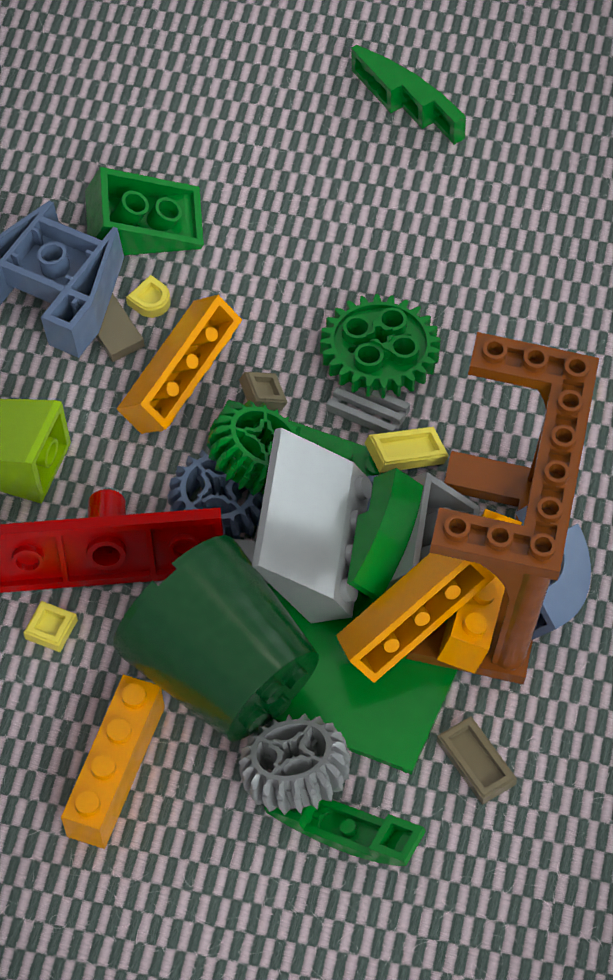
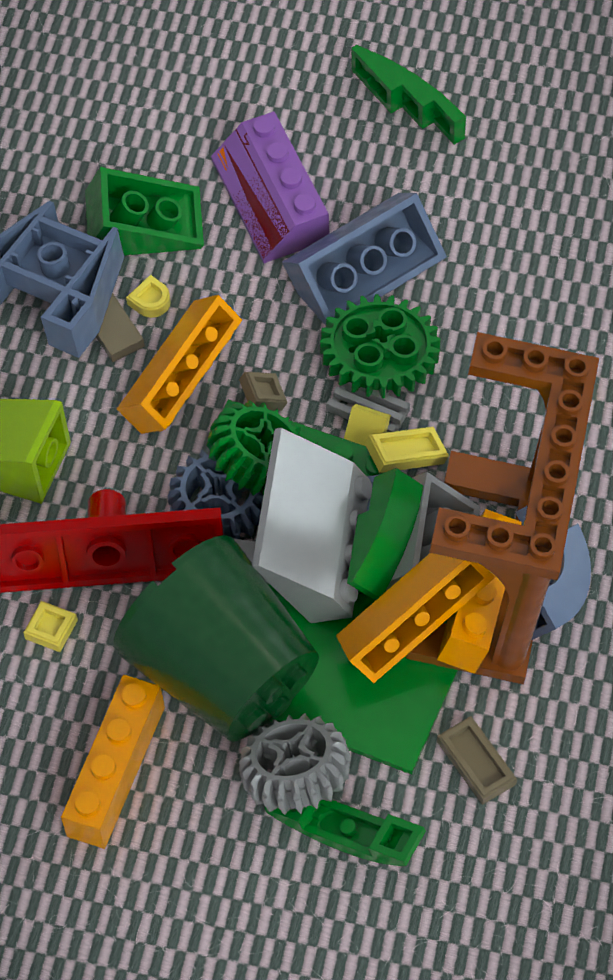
(270, 188): none -> medium lavender slope
(364, 422): none -> light yellow tile
(366, 256): none -> sand blue slope

